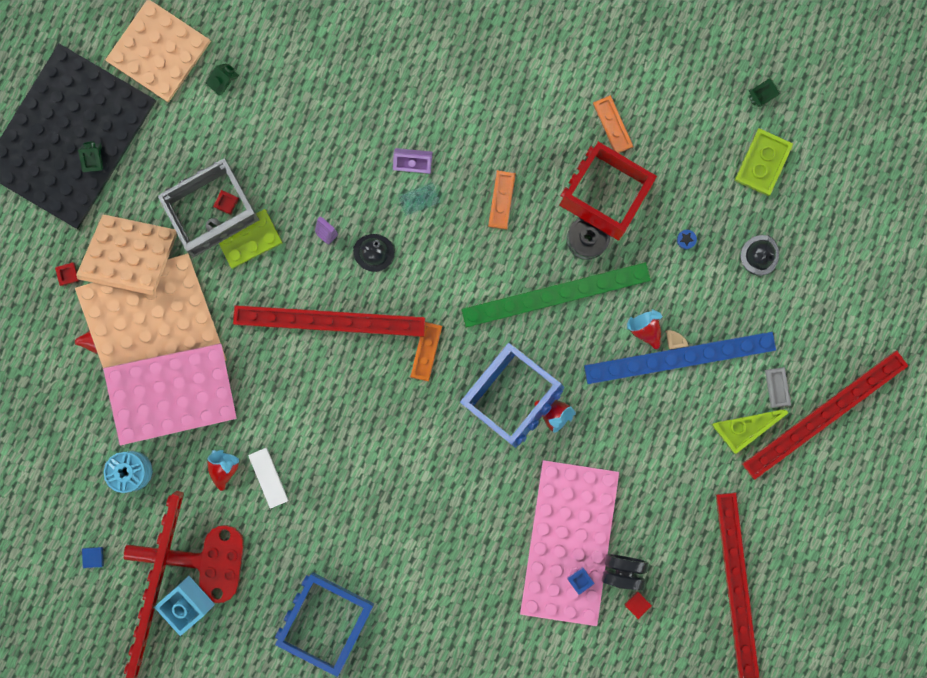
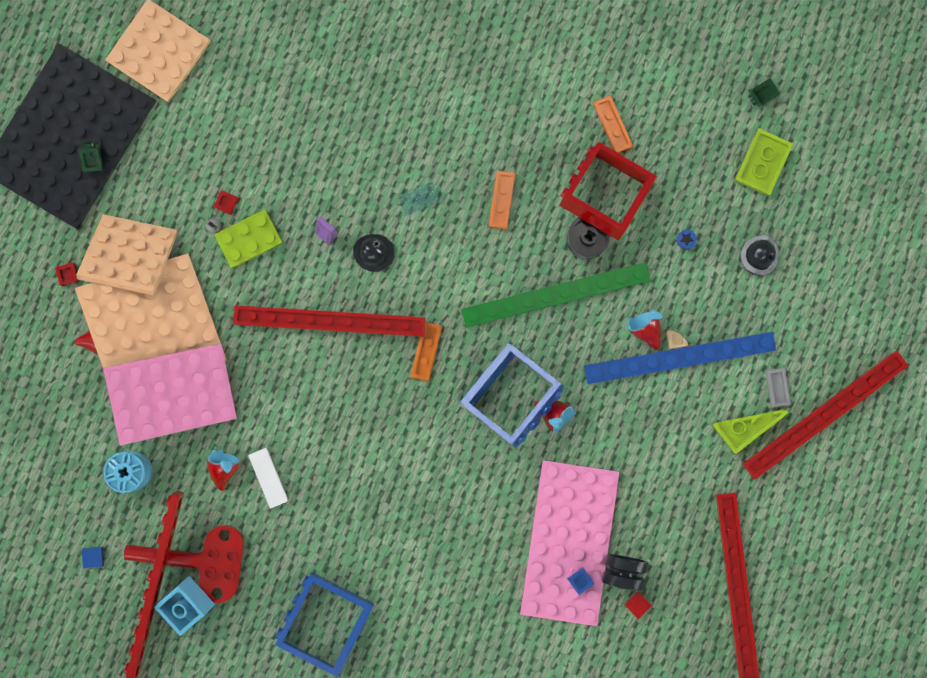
(220, 232): dark grey window -> none
(221, 78): dark green bracket -> none
(412, 160): medium lavender slope -> none

